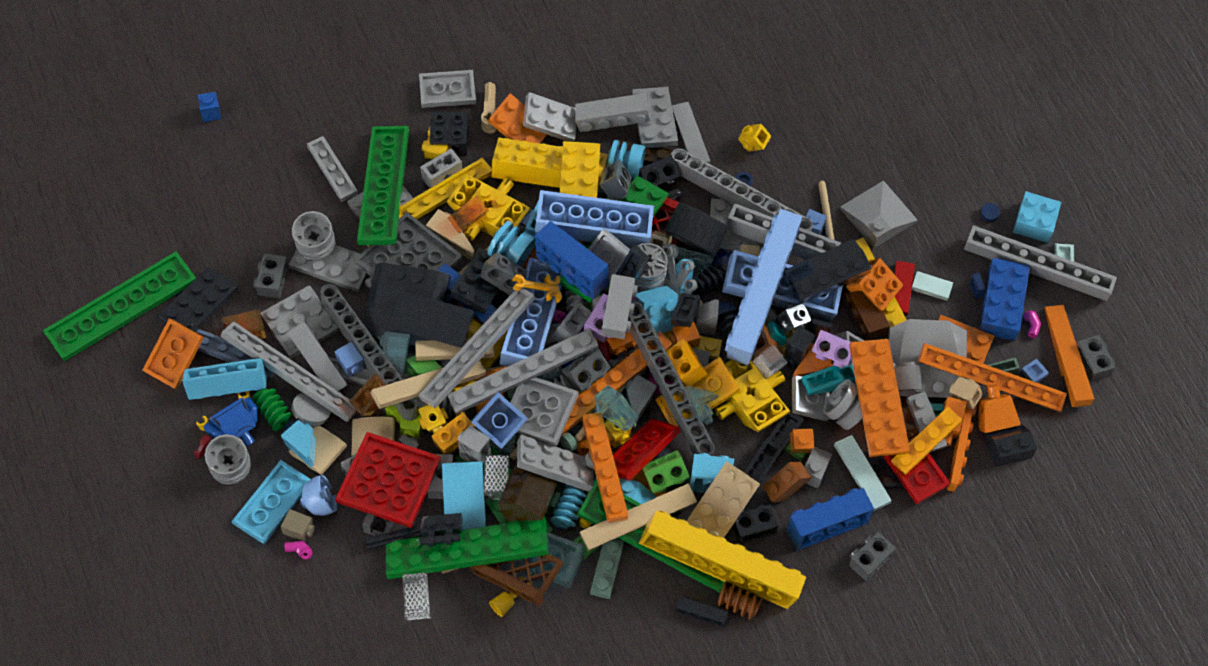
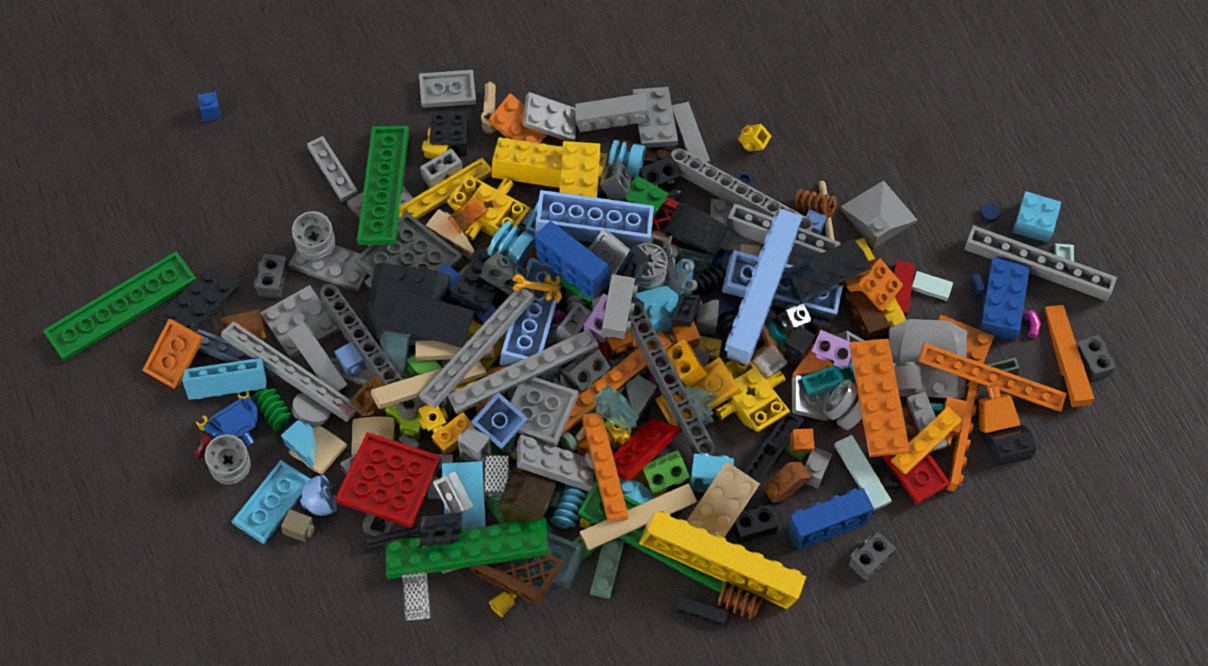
(300, 548): dark pink arm -> none
(453, 493): none -> light grey slope
(818, 203): none -> dark orange piece
(966, 390): tan brick -> none
(1034, 371): medium blue plate -> none

